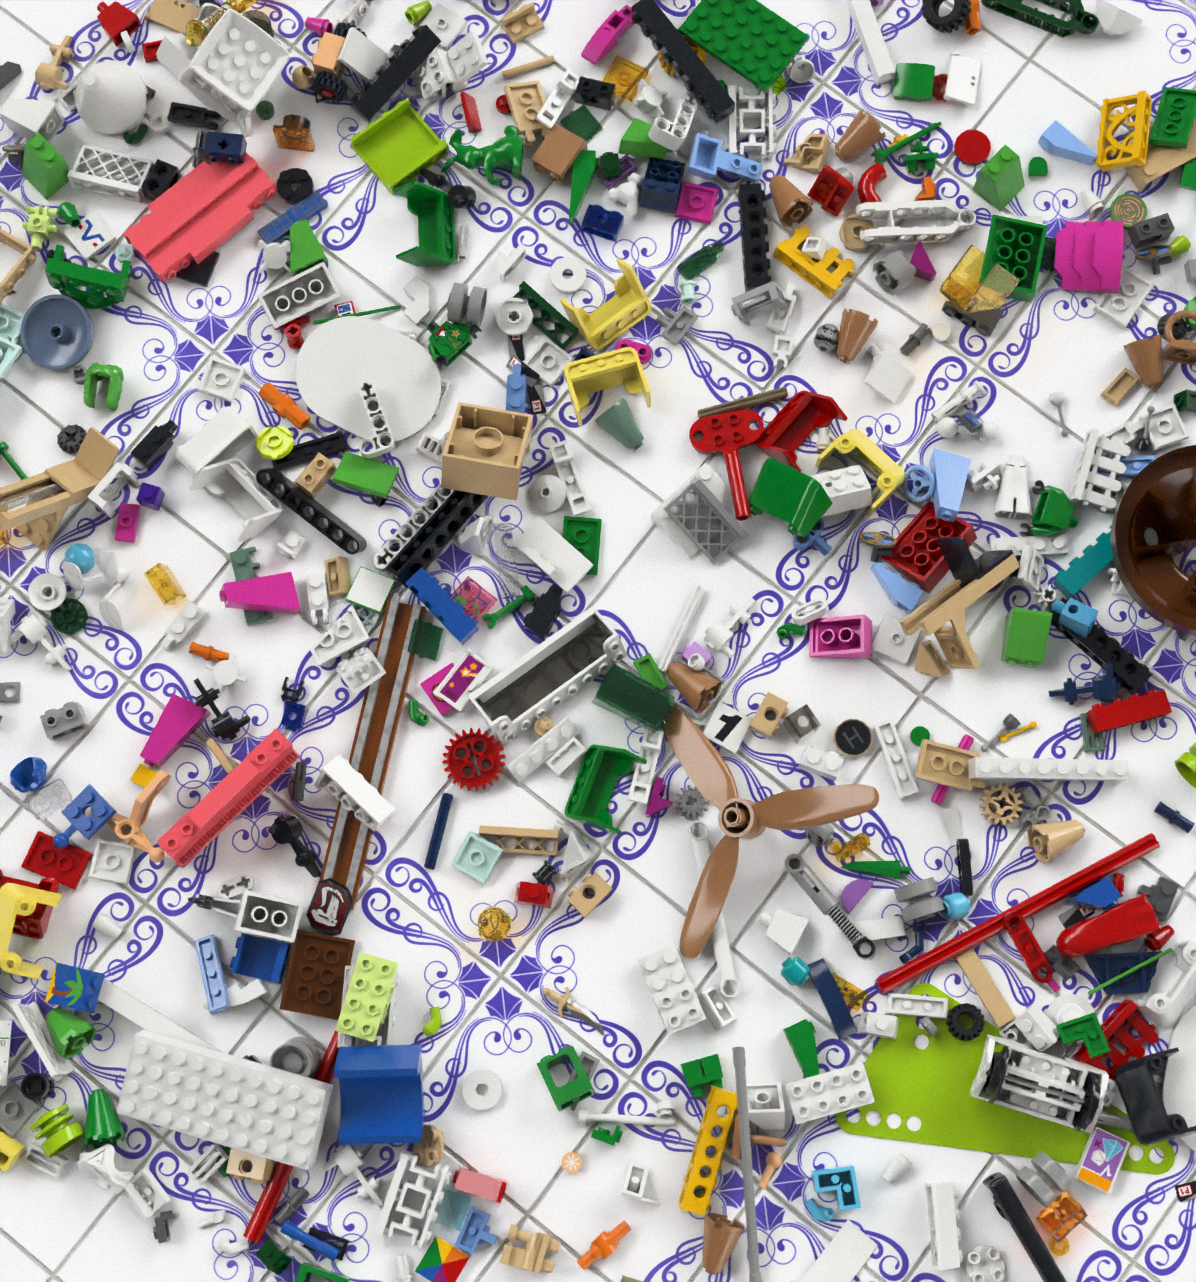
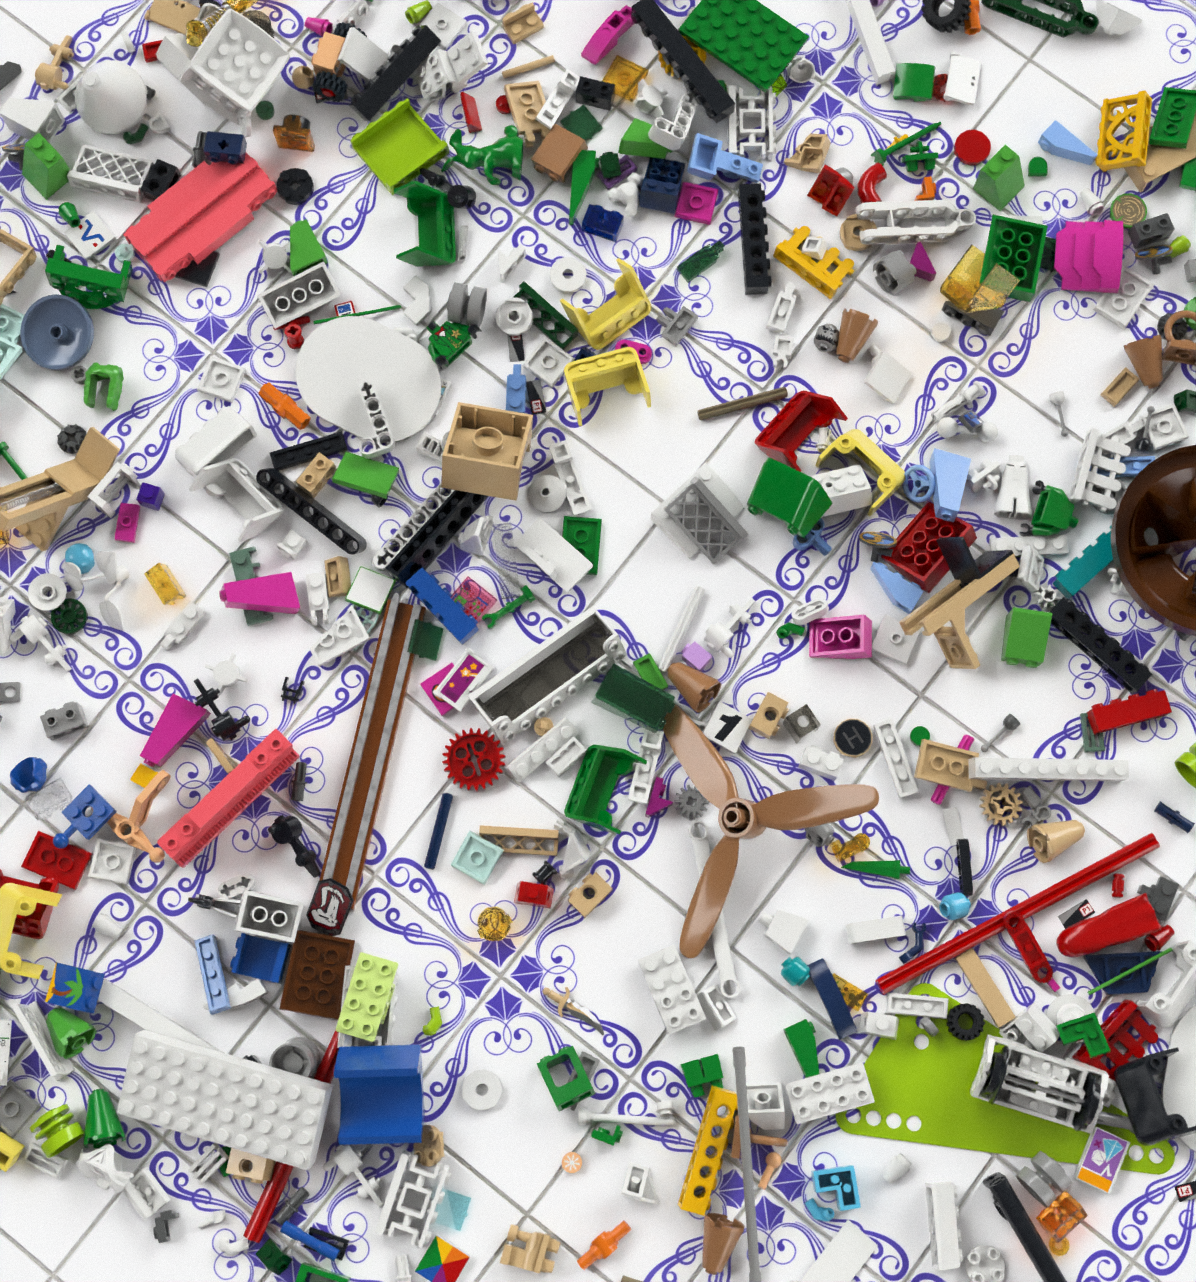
(37, 1086): black wheel -> none
(40, 224): yellowish green piece -> none
(117, 19): red torso -> none
(154, 445): black hinge -> none
(192, 116): black hinge -> none
(208, 653): orange pin -> none
(274, 442): neon yellow tile -> none
(298, 723): clear blue brick -> none
(303, 210): blue tile -> none
(354, 793): white wedge -> none
(360, 670): white bracket -> none
(415, 715): green arm -> none
(475, 1231): medium blue hinge -> none
(480, 1184): slope -> none
(531, 375): black sticker -> none
(545, 613): black hinge -> none
(621, 425): sand green cone -> none
(687, 292): light aqua bush -> none
(697, 663): white hinge -> none
(727, 435): red piece -> none
(772, 294): light grey window -> none
(789, 201): medium nougat cone -> none
(829, 905): piece -> none
(854, 893): medium lavender tile -> none
(860, 135): medium nougat cone -> none
(915, 339): flat silver axle -> none
(920, 906): light grey wheel -> none
(930, 661): tan slope -> none
(1003, 737): yellow hinge -> none
(1062, 965): dark grey plate -> none
(1076, 616): dark azure torso -> none
(1097, 896): blue slope -> none
(1103, 687): dark blue piece -> none

